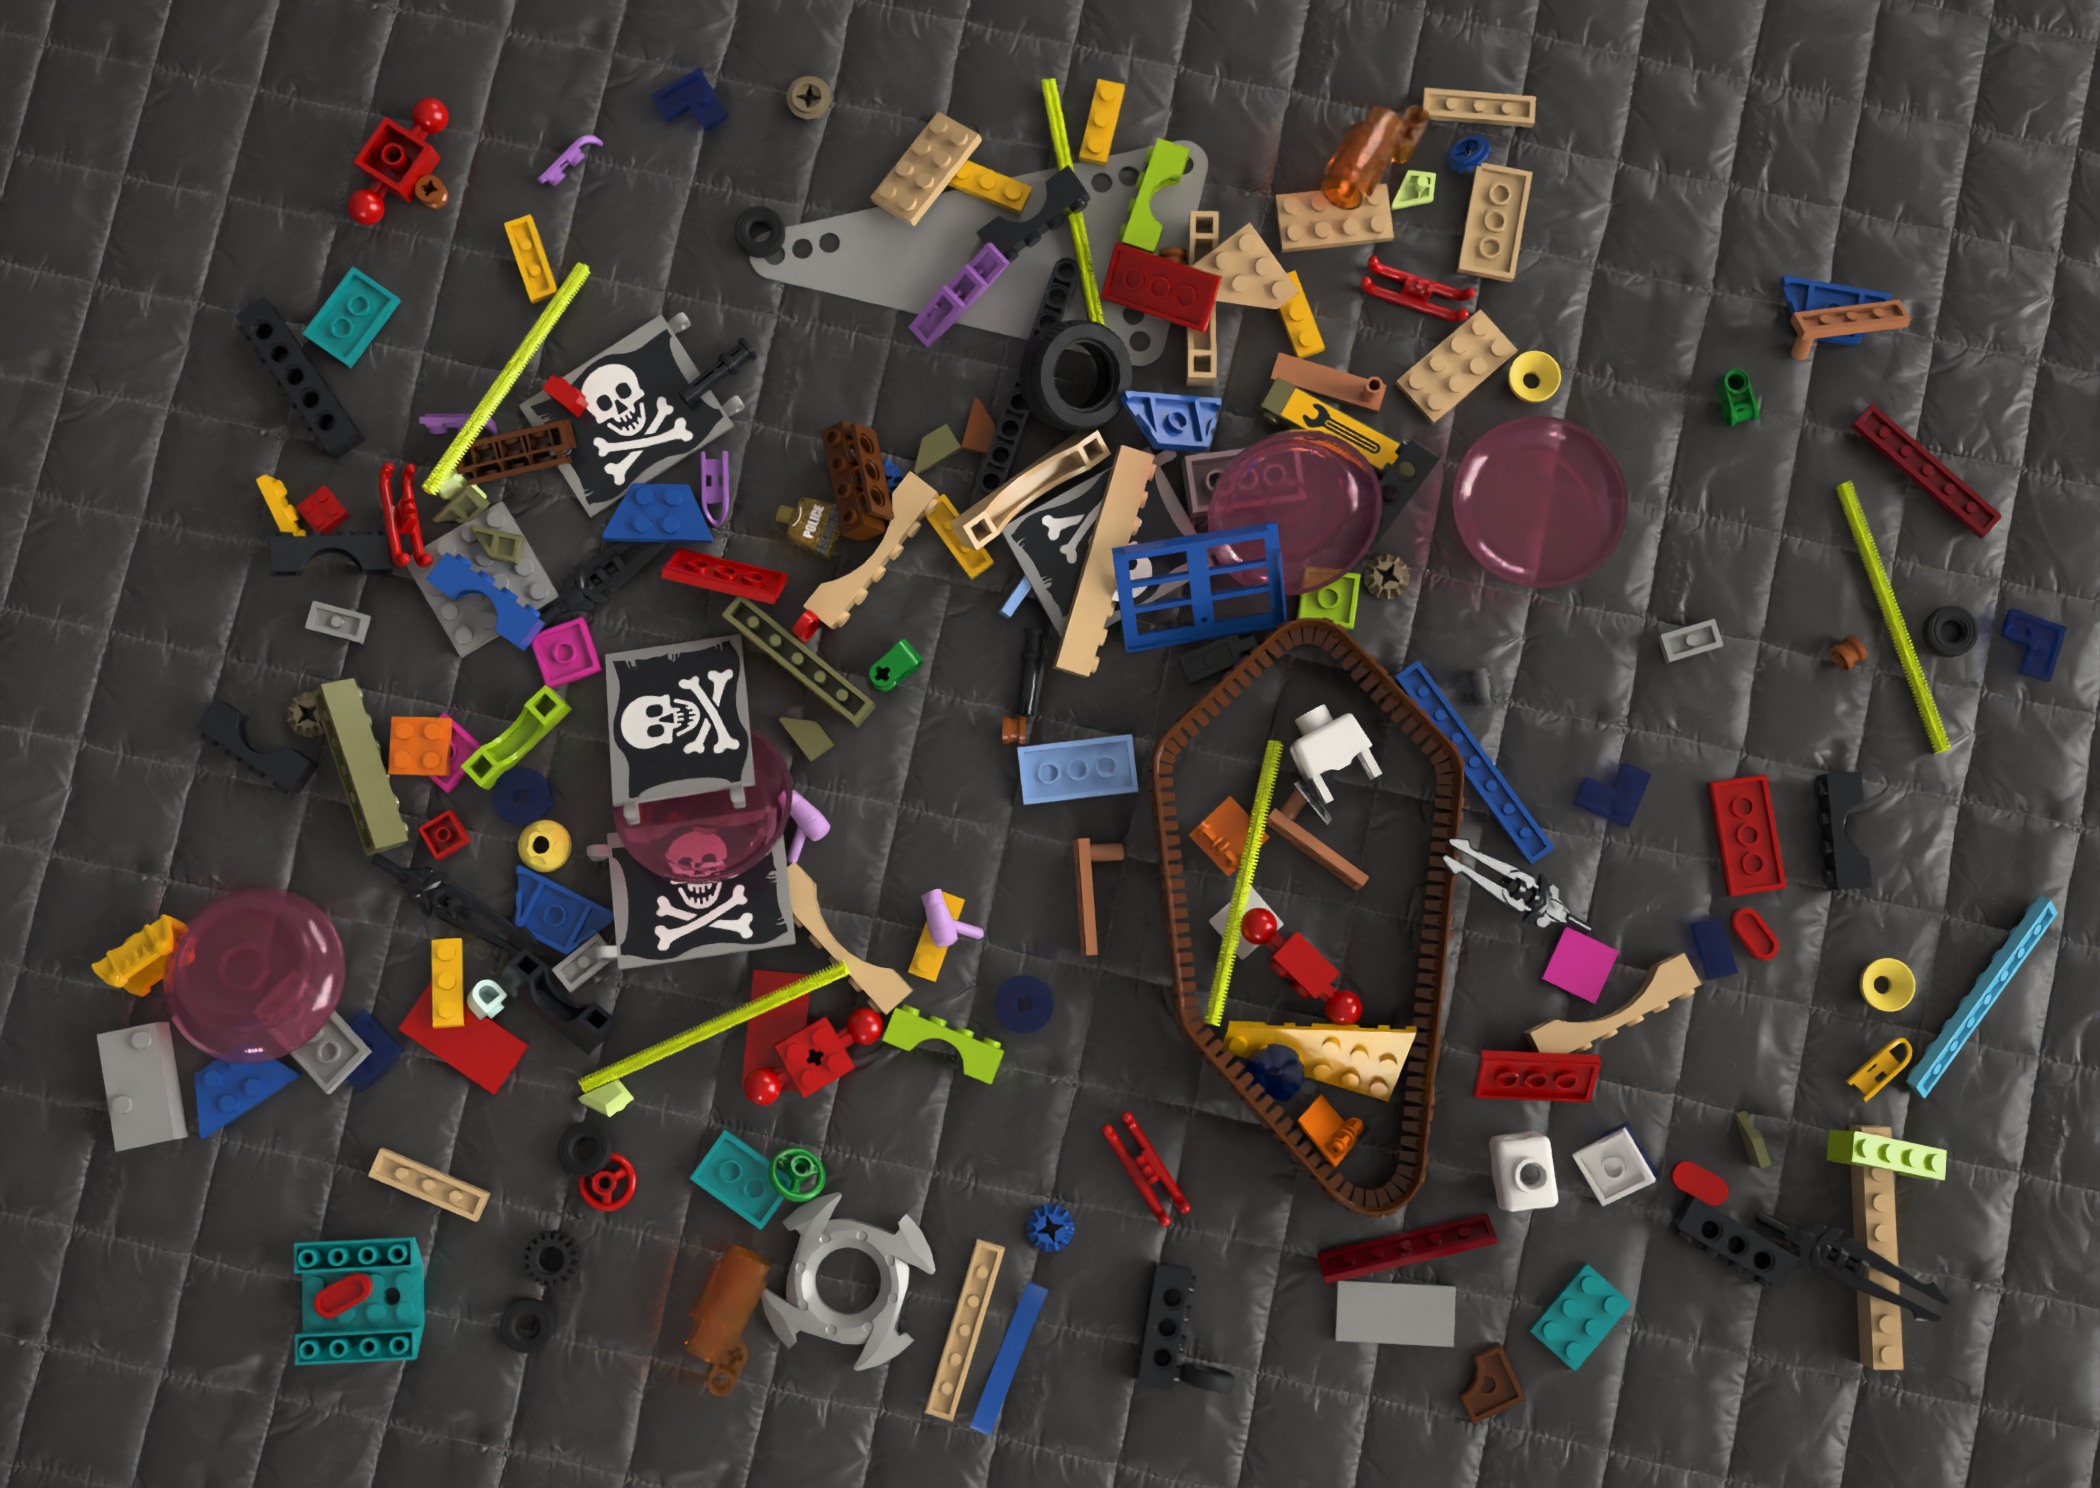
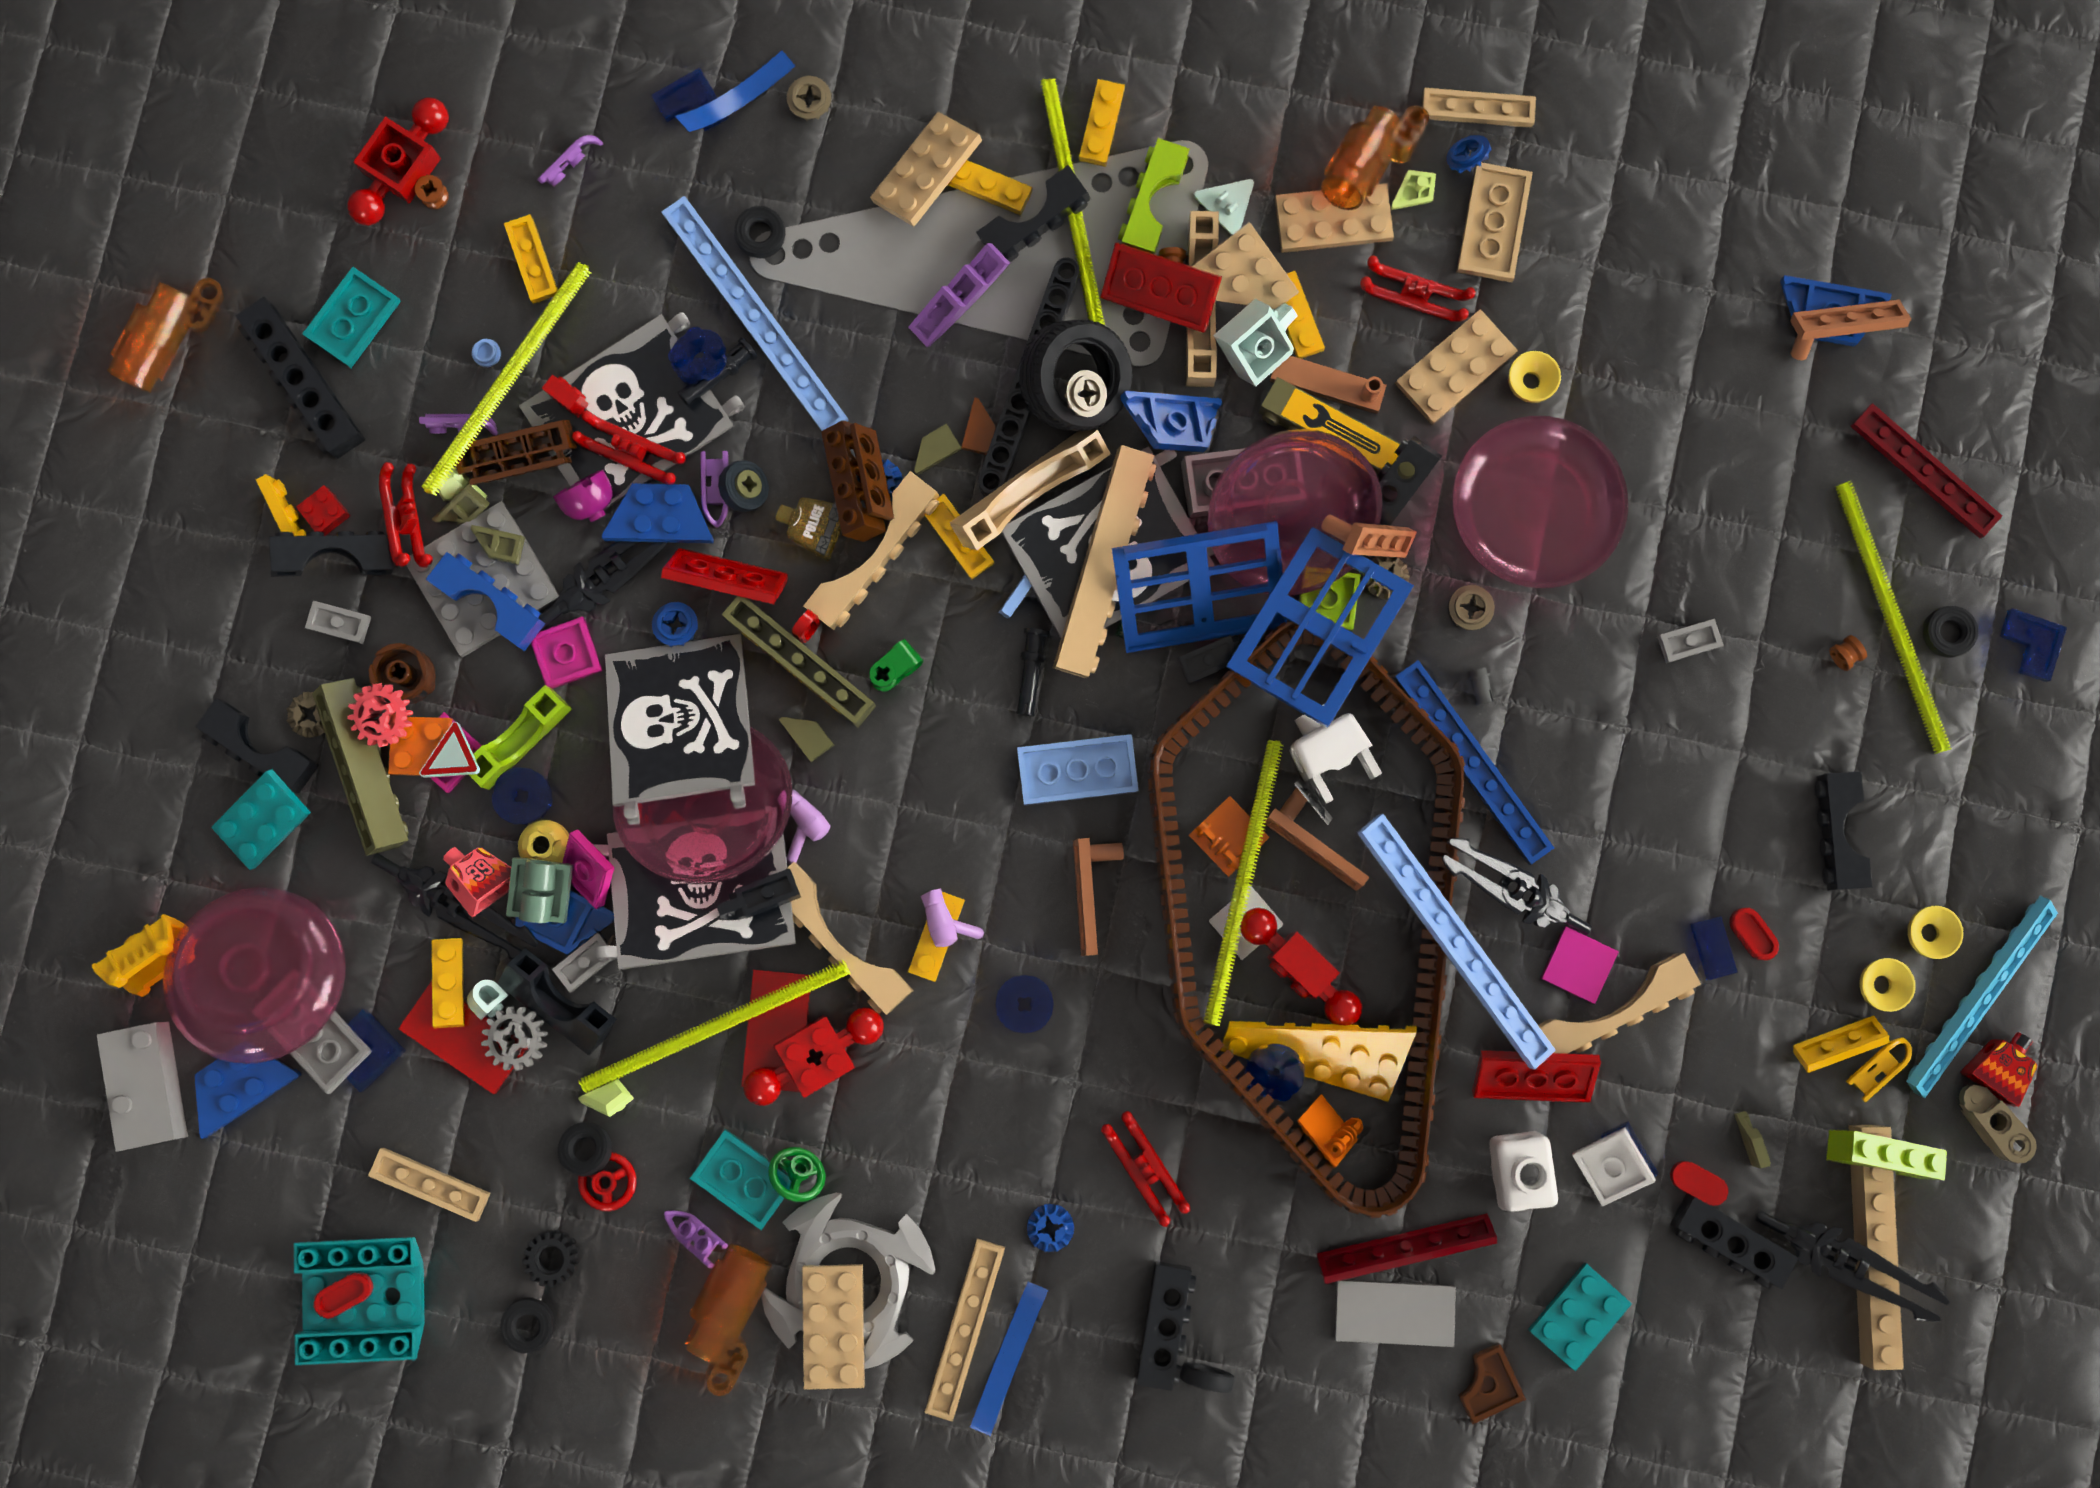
(157, 331): none -> clear orange piece
(260, 819): none -> teal plate
(369, 707): none -> coral gear
(419, 674): none -> reddish brown brick
(444, 835): red piece -> none
(451, 756): none -> piece
(476, 878): none -> coral torso
(486, 353): none -> light blue plate
(518, 1027): none -> light grey gear
(539, 890): none -> sand green plate
(586, 497): none -> magenta cylinder
(590, 871): none -> dark pink tile
(629, 448): none -> red piece
(668, 614): none -> blue gear
(689, 1230): none -> medium lavender piece
(691, 344): none -> clear blue plate
(735, 493): none -> black wheel
(739, 95): none -> blue sticker
(753, 314): none -> light blue plate
(760, 896): none -> black hinge
(833, 1326): none -> tan plate
(909, 1029): lime arch -> none
(1014, 730): dark orange wheel -> none
(1089, 382): none -> gear
(1229, 200): none -> light aqua piece
(1257, 340): none -> light aqua hinge
(1320, 626): none -> blue door
(1370, 538): none -> nougat piece
(1456, 941): none -> light blue plate
(1481, 599): none -> dark tan gear
(1618, 802): clear blue plate -> none
(1736, 400): green piece -> none
(1746, 835): red tile -> none
(1841, 1044): none -> yellow plate
(1948, 931): none -> light yellow piece
(1978, 1108): none -> dark tan piece
(2003, 1068): none -> torso

